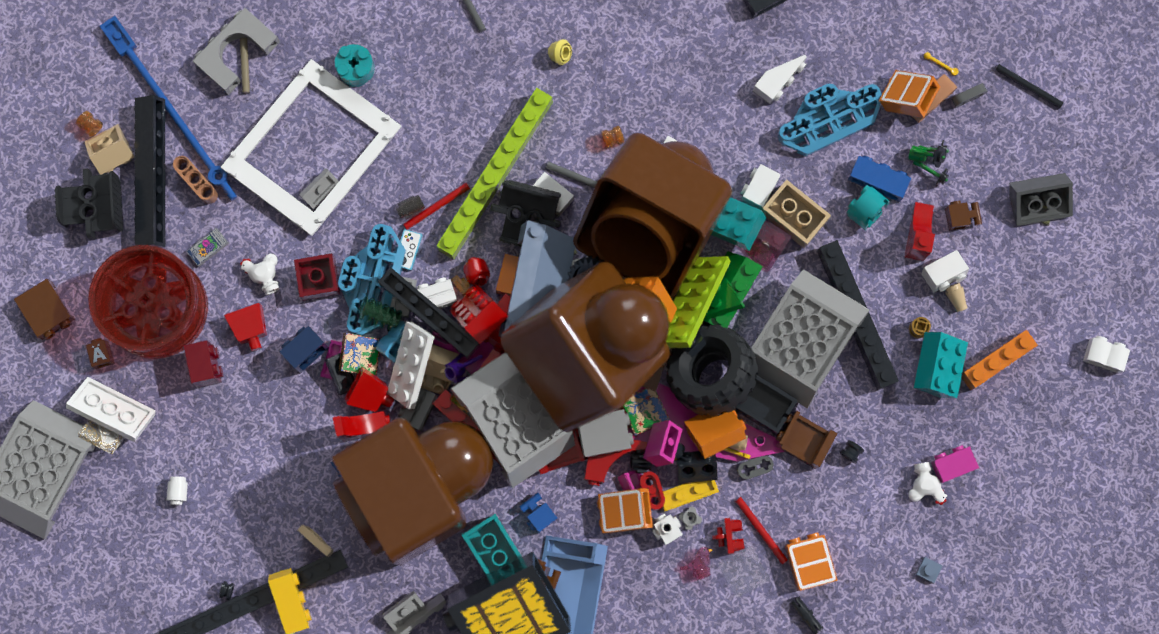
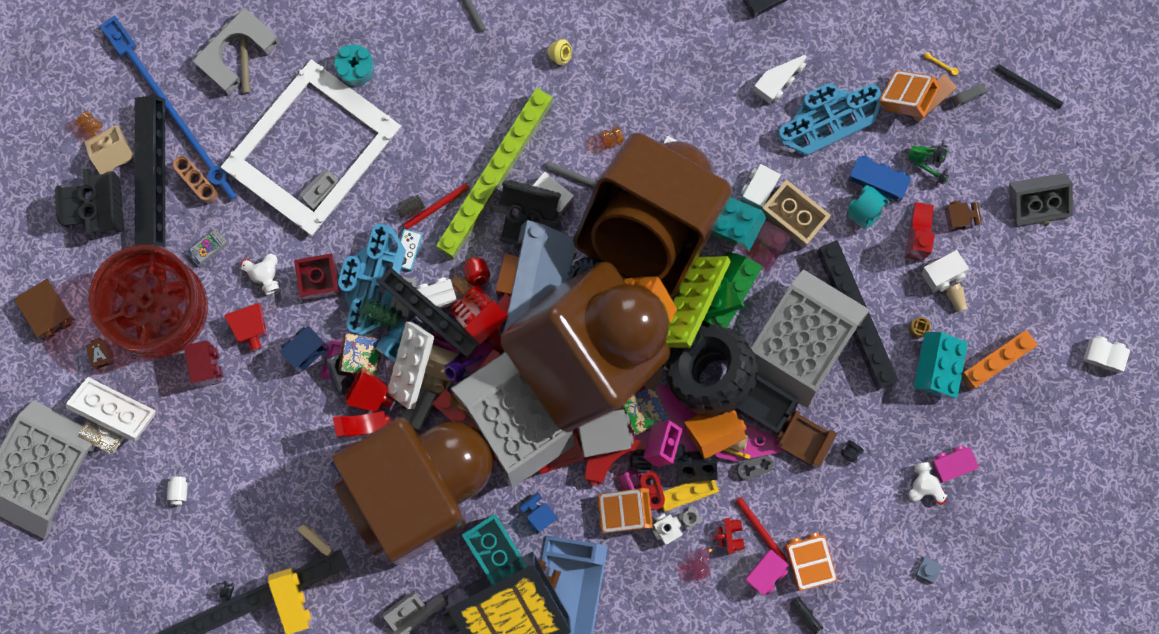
(766, 573): none -> dark pink brick

